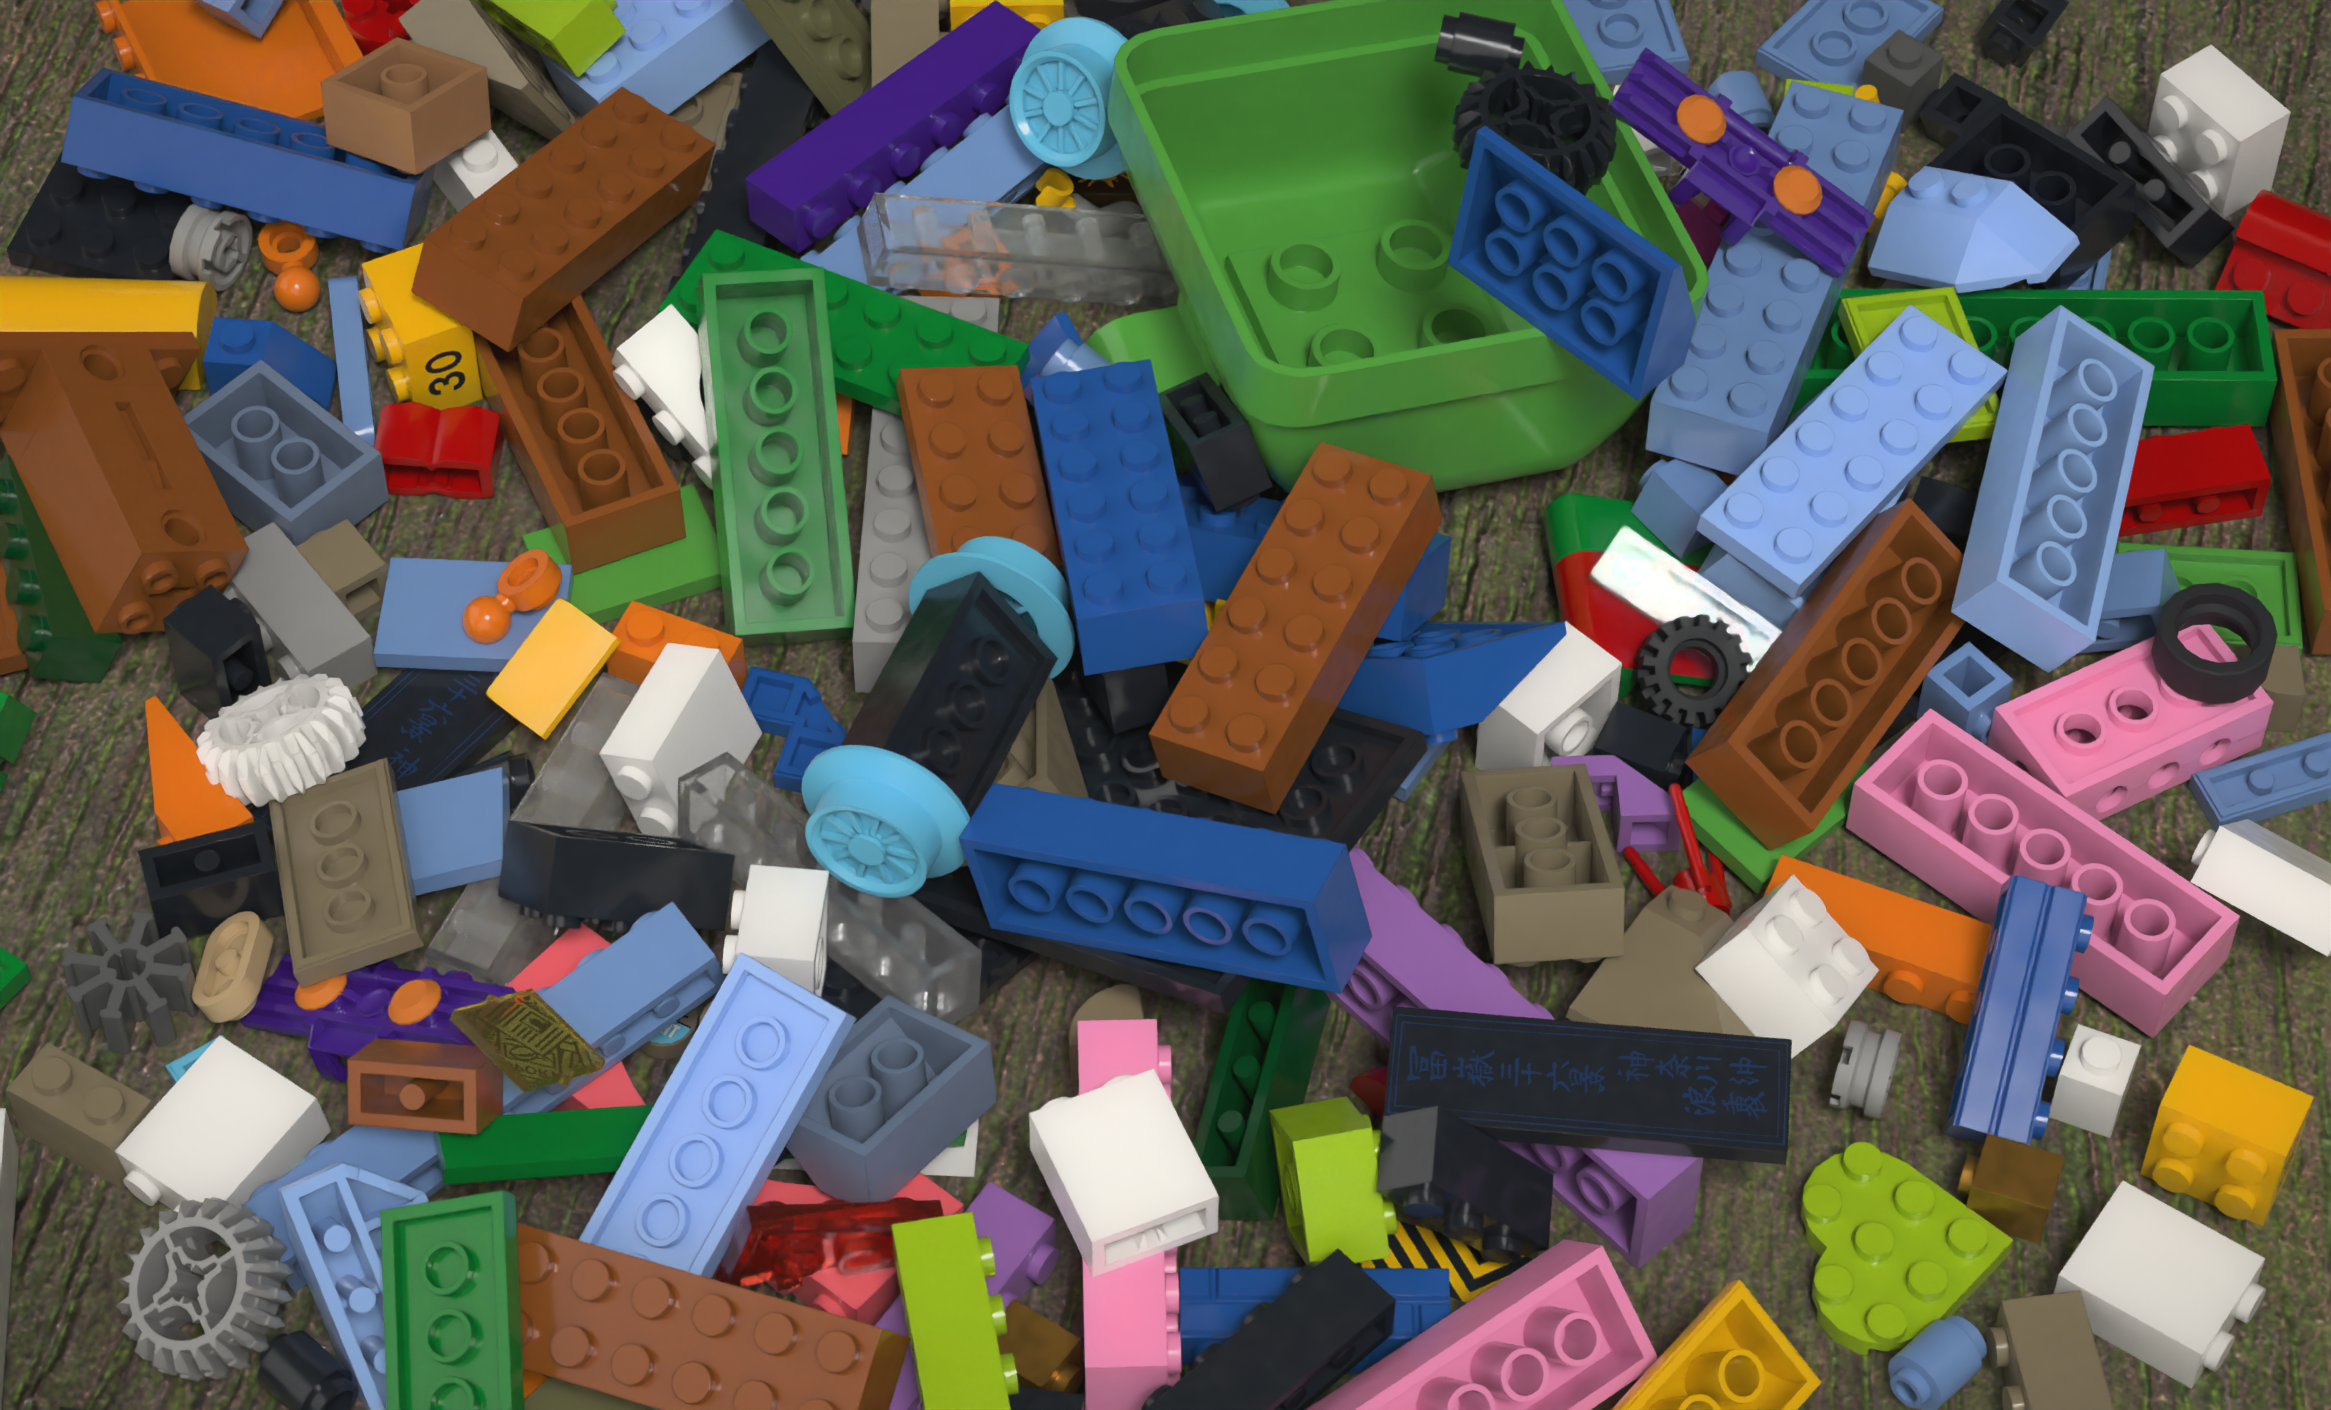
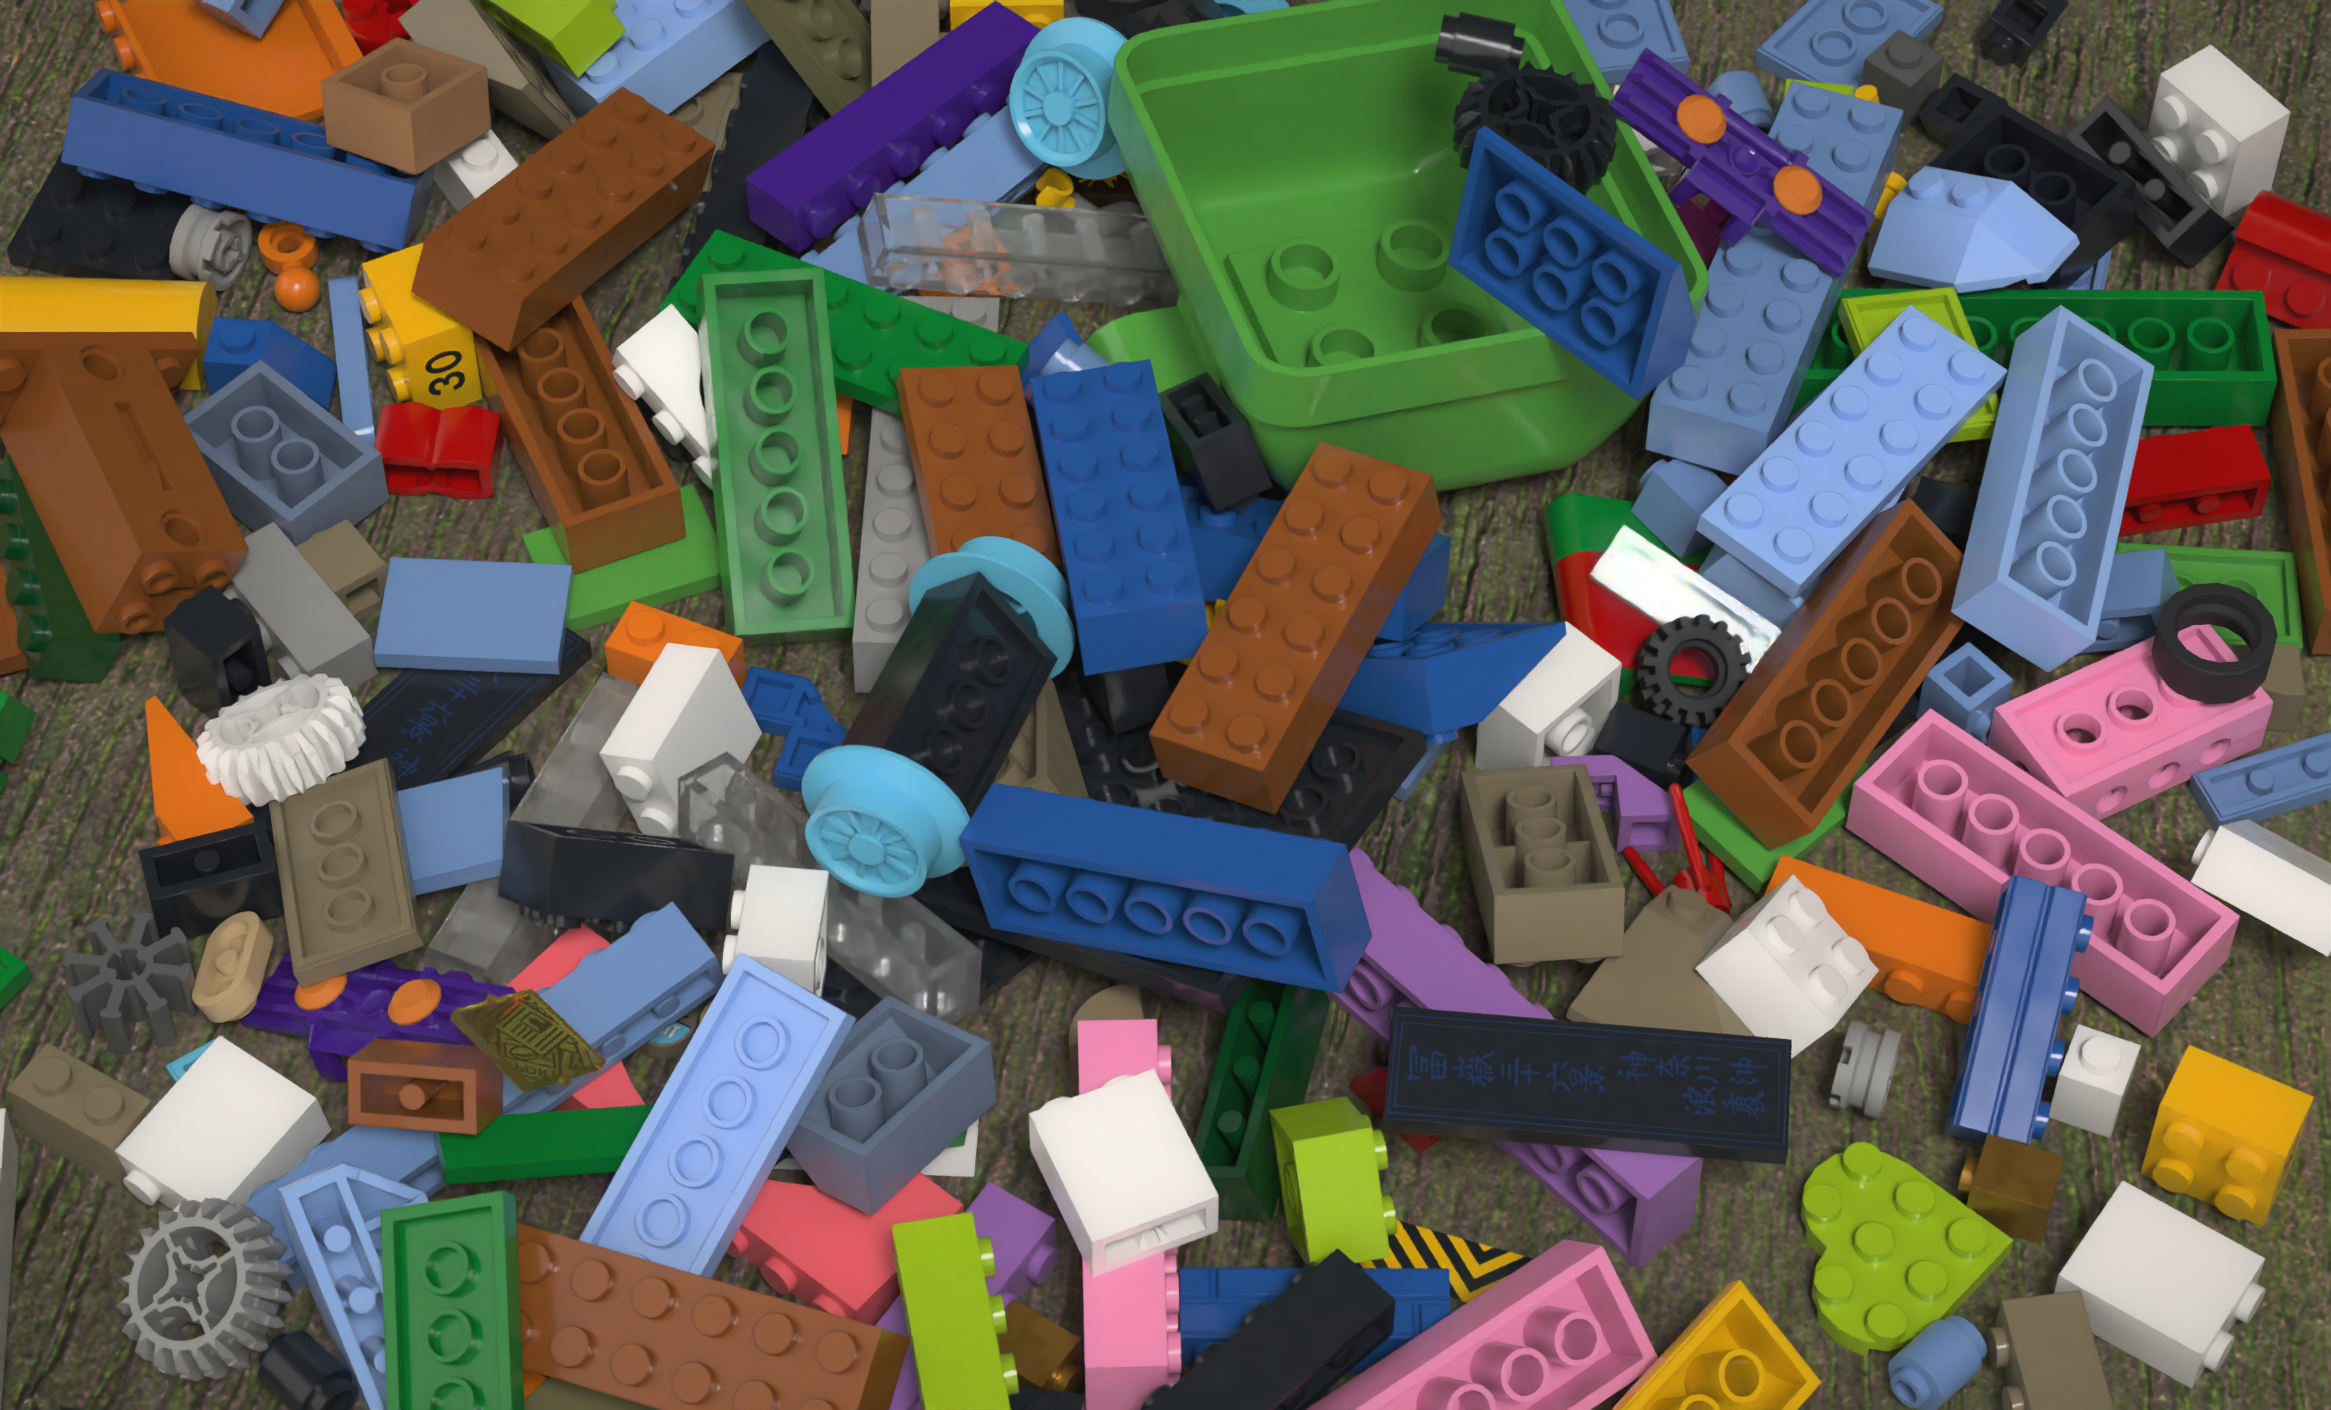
(524, 585): orange plate -> none
(552, 668): yellow slope -> none
(800, 1239): clear red wing -> none
(1465, 1183): black brick -> none

